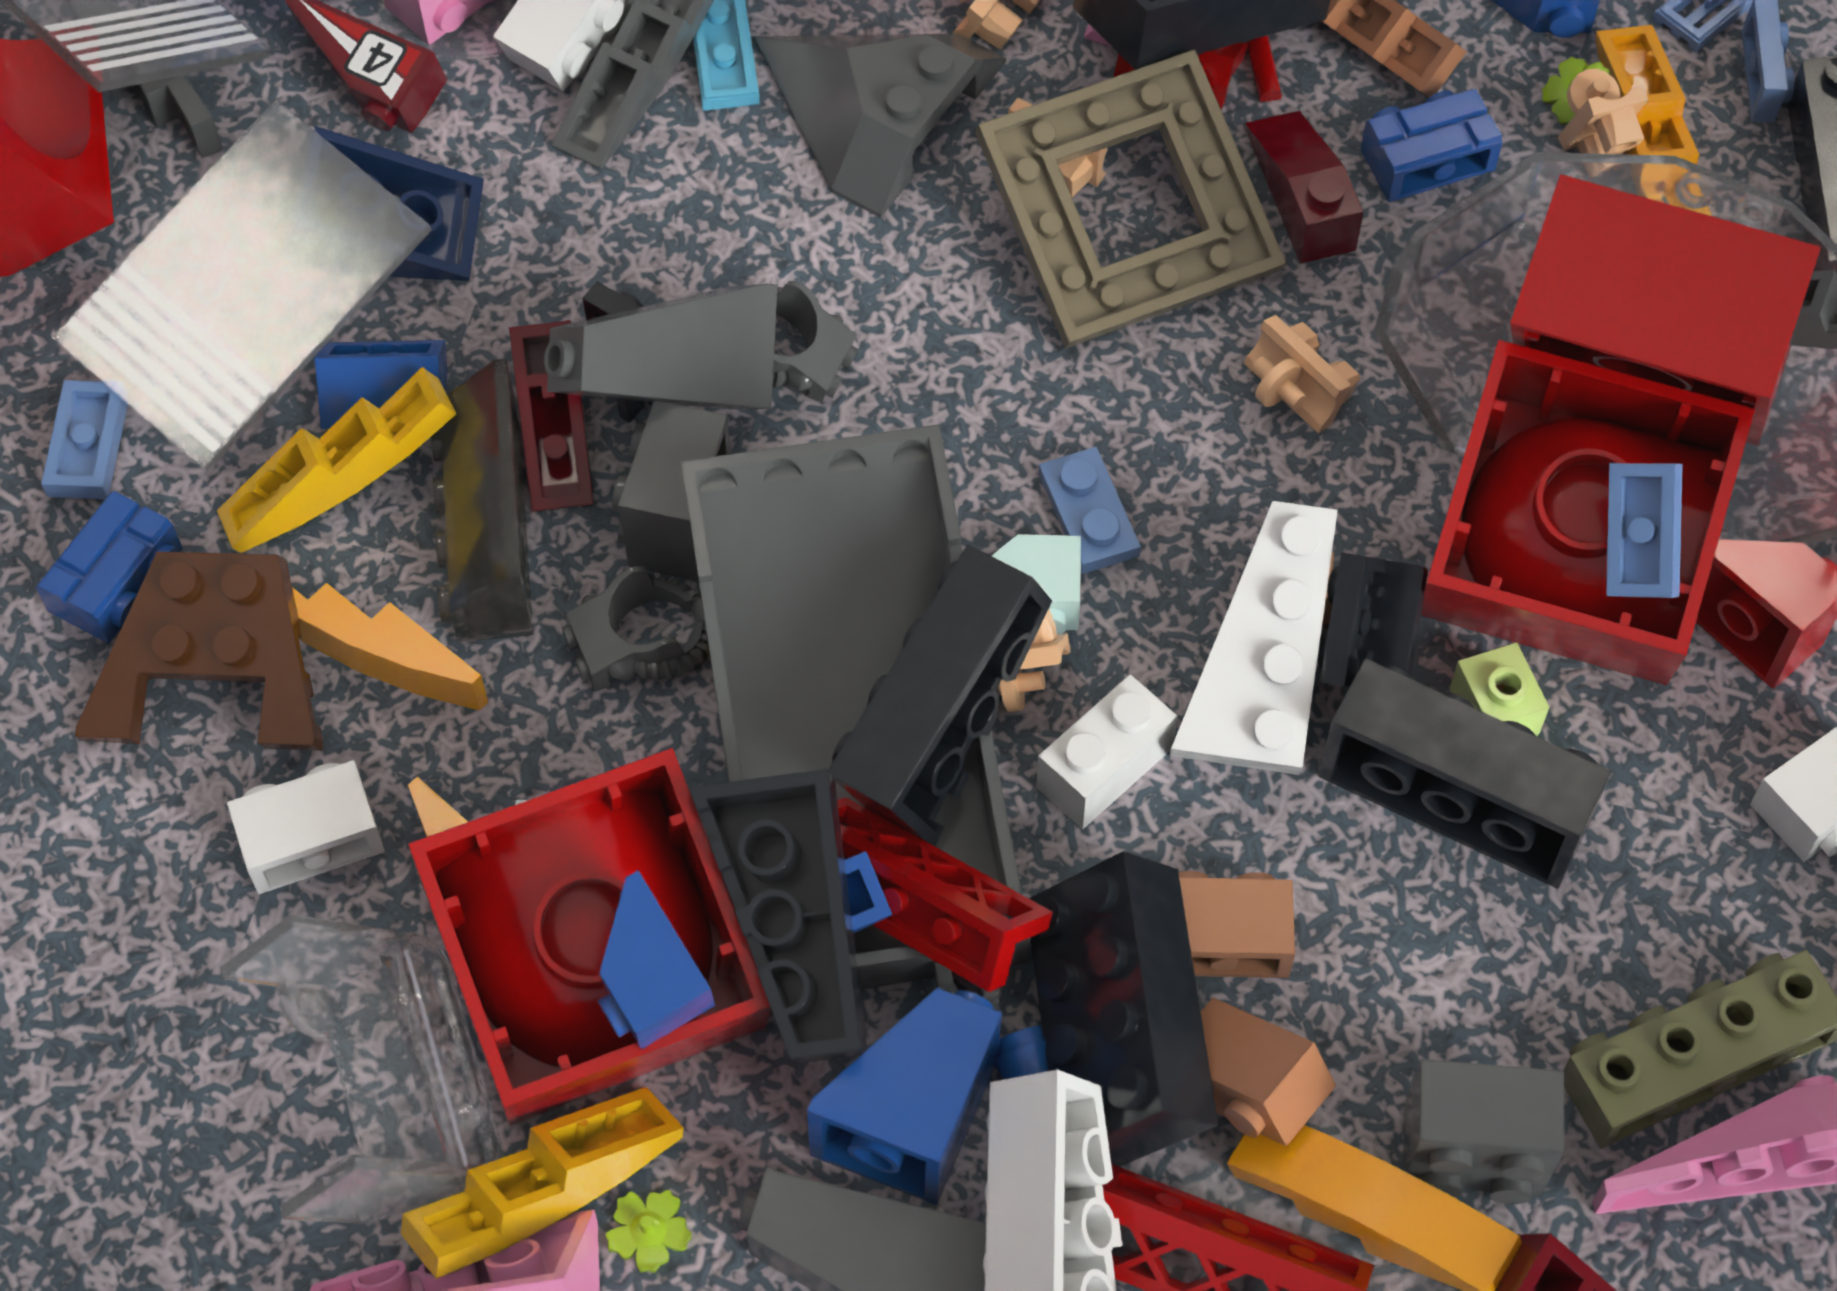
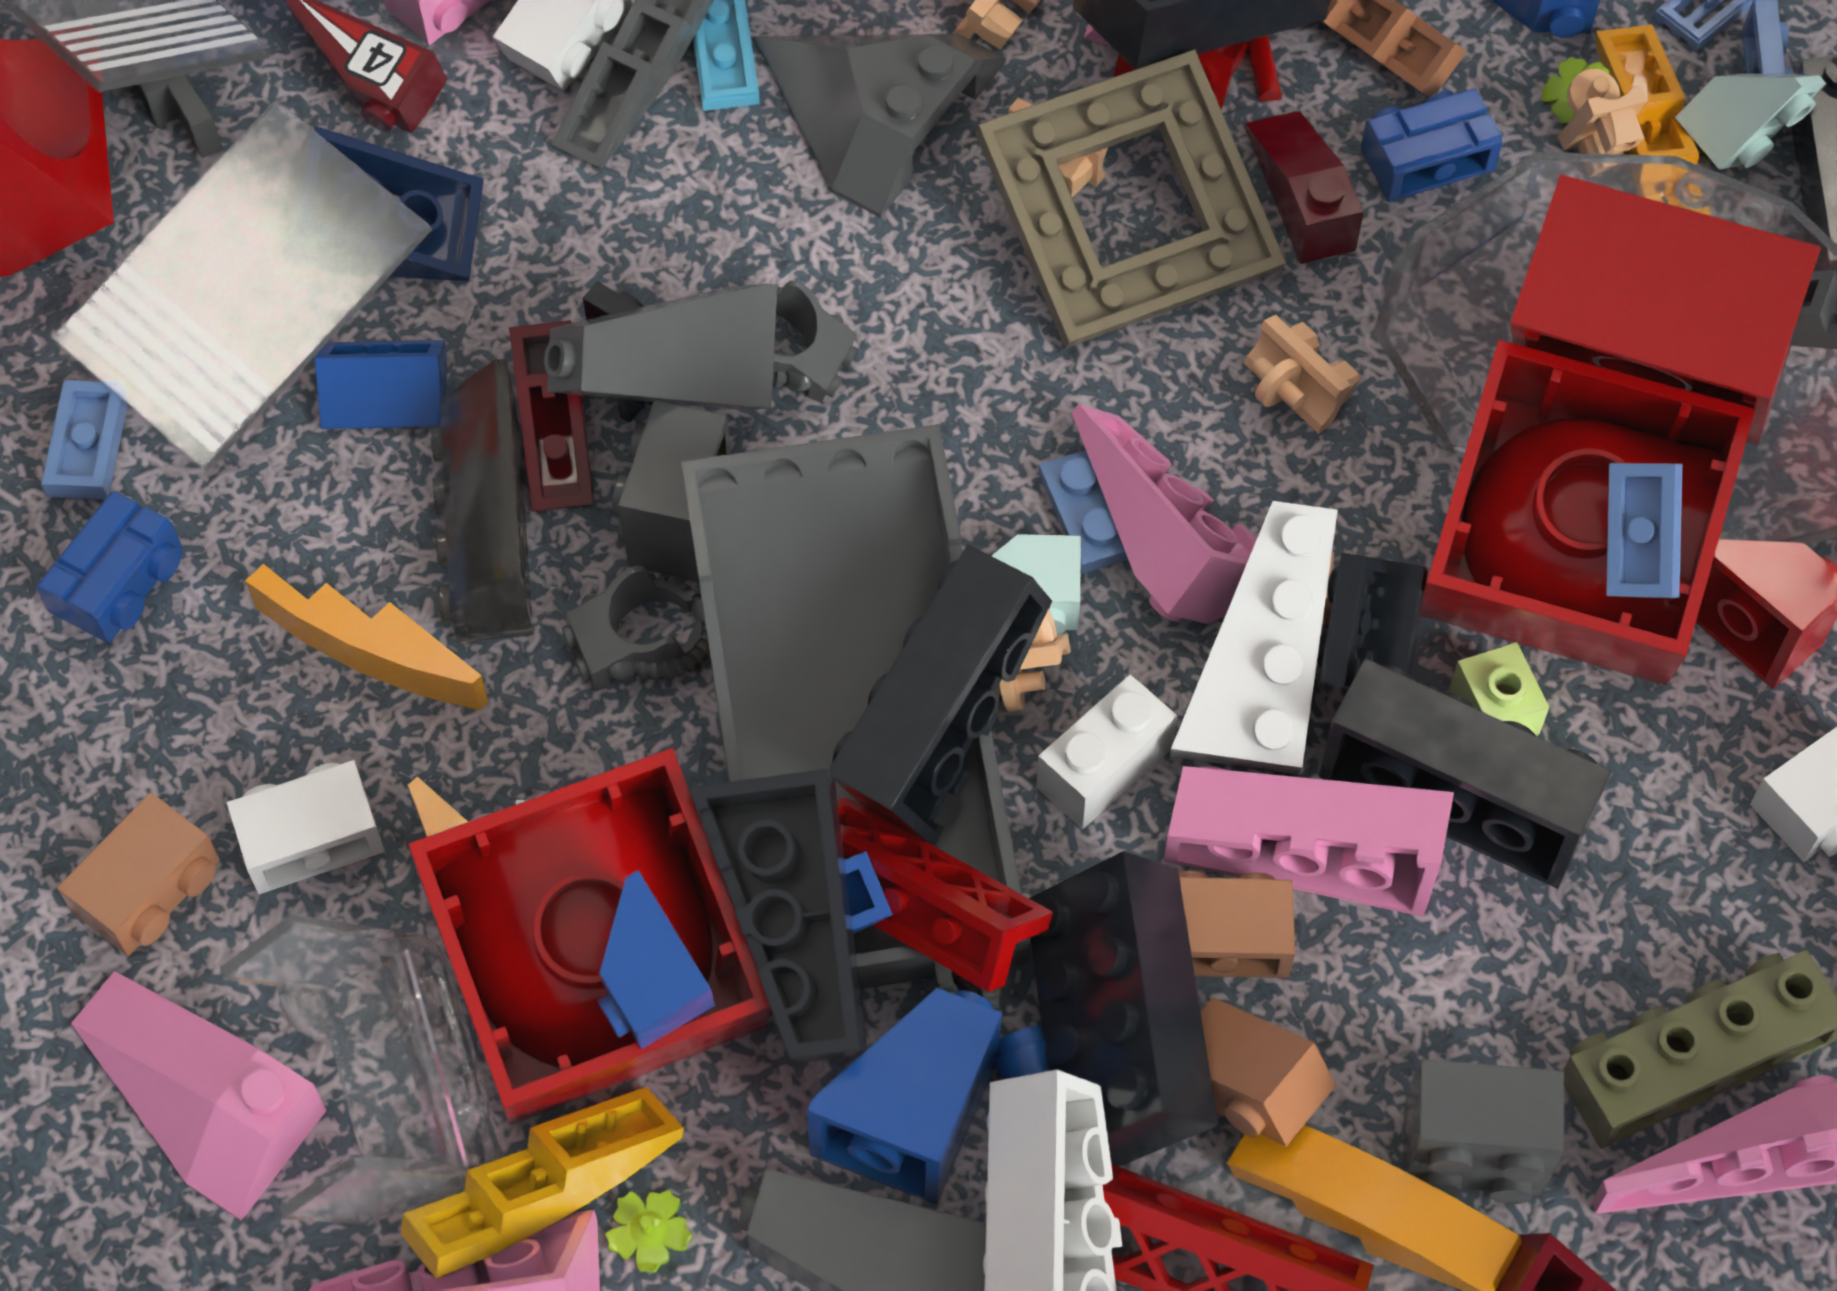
(140, 875): none -> nougat brick
(202, 1093): none -> bright pink wedge
(215, 623): reddish brown wing -> none
(319, 473): yellow slope -> none
(1171, 542): none -> bright pink wedge
(1324, 835): none -> bright pink wedge
(1742, 112): none -> light aqua slope

